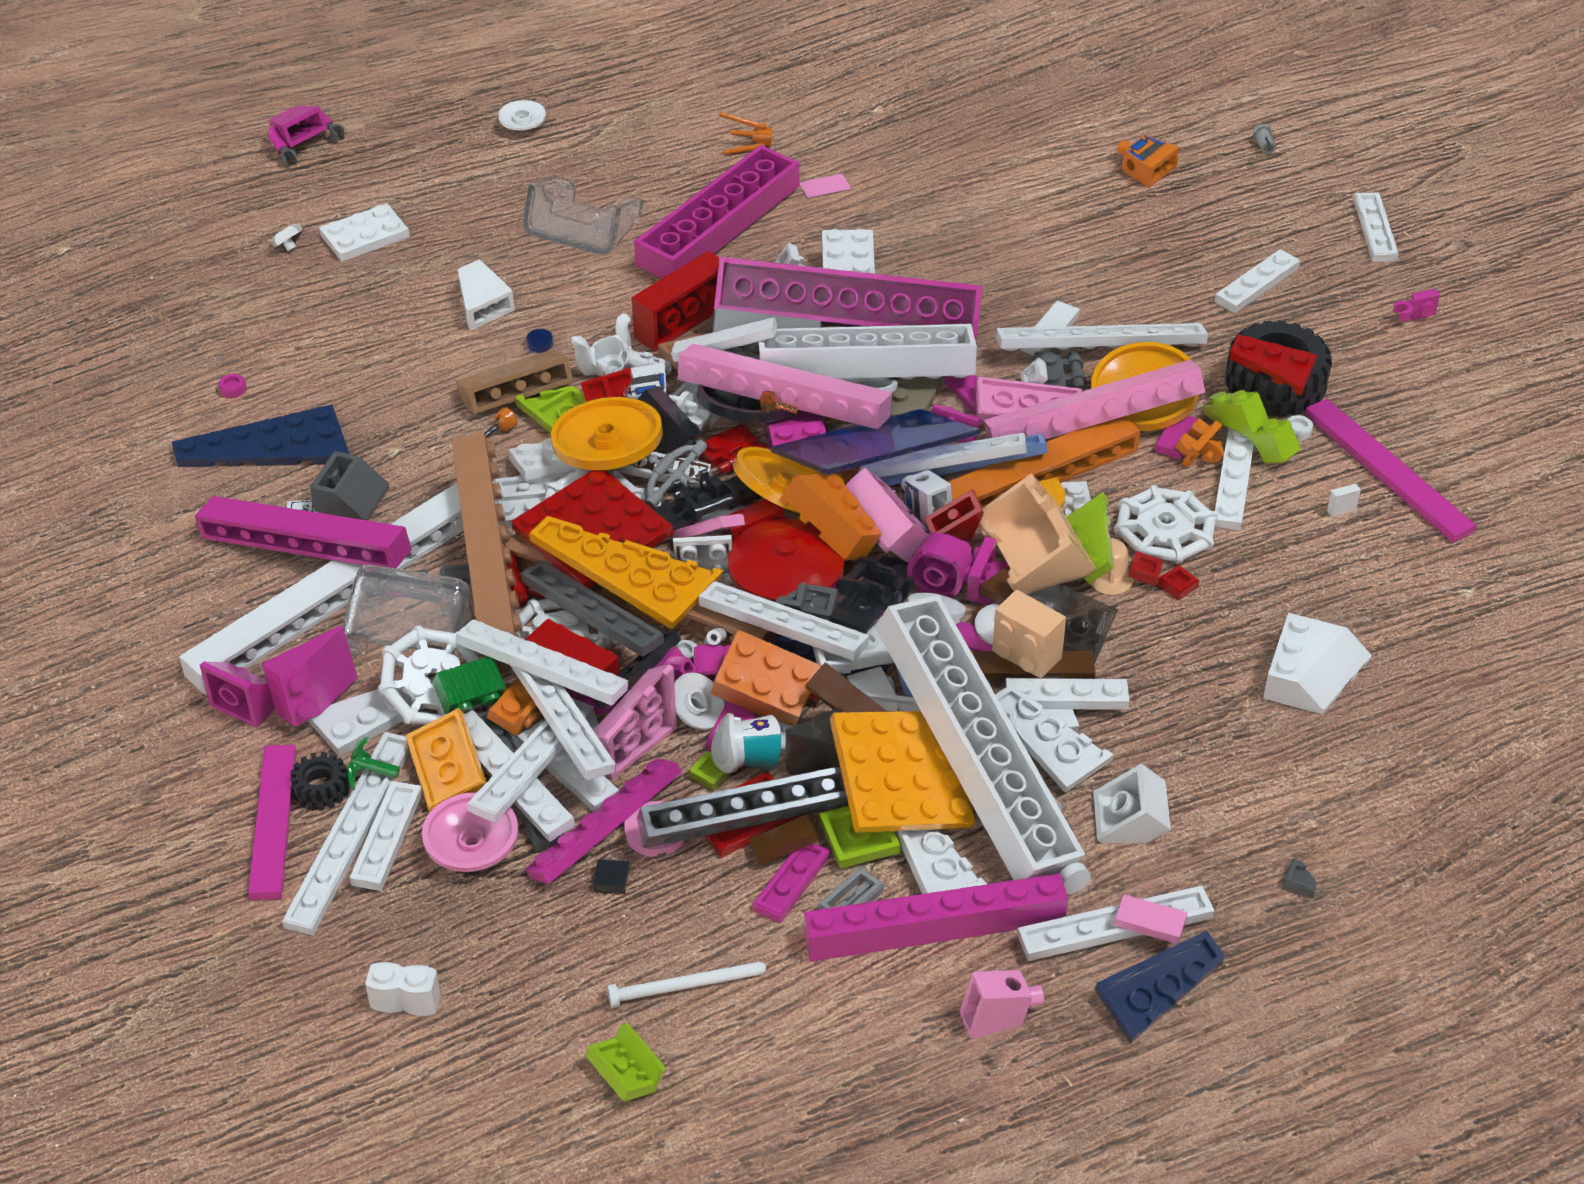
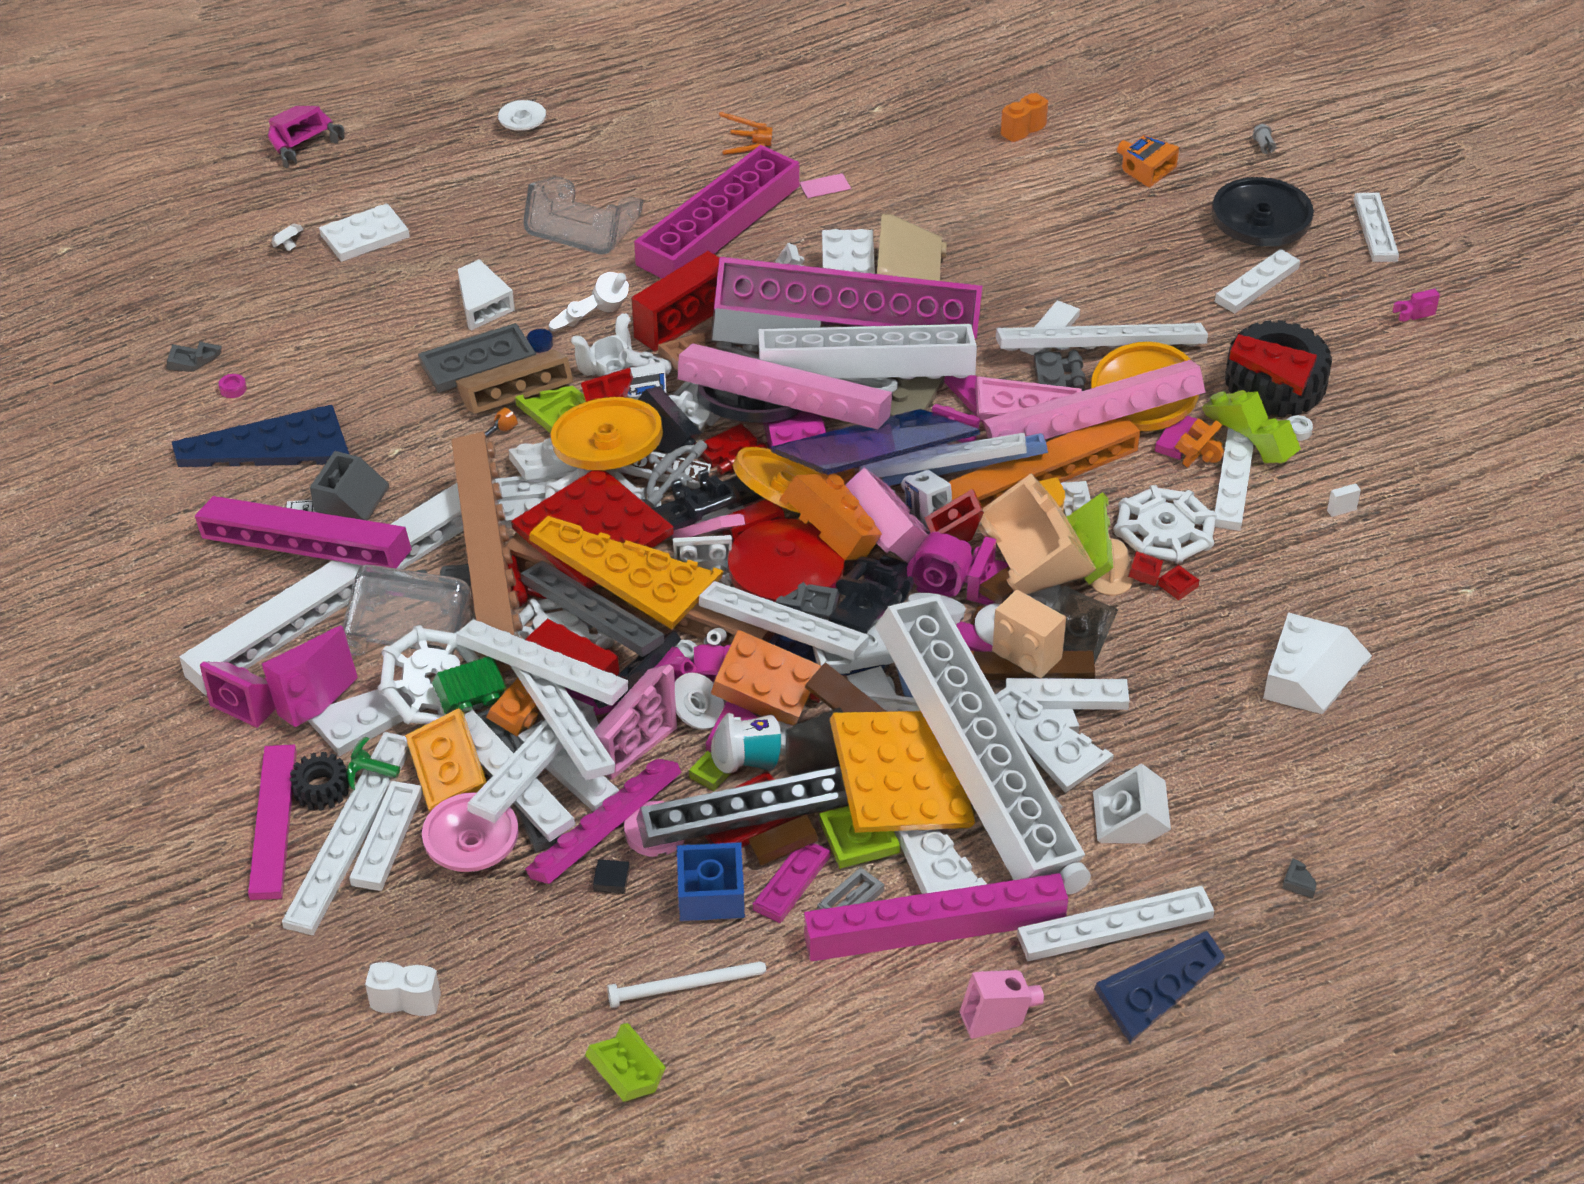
(191, 359): none -> dark grey slope
(474, 355): none -> dark grey plate
(606, 296): none -> white piece
(710, 881): none -> blue brick
(730, 337): white tile -> none
(769, 403): clear orange hand -> none
(909, 250): none -> tan windscreen
(1024, 117): none -> orange brick
(1035, 372): white tile -> none
(1150, 919): bright pink tile -> none
(1262, 211): none -> black dish
(1390, 470): dark pink tile -> none

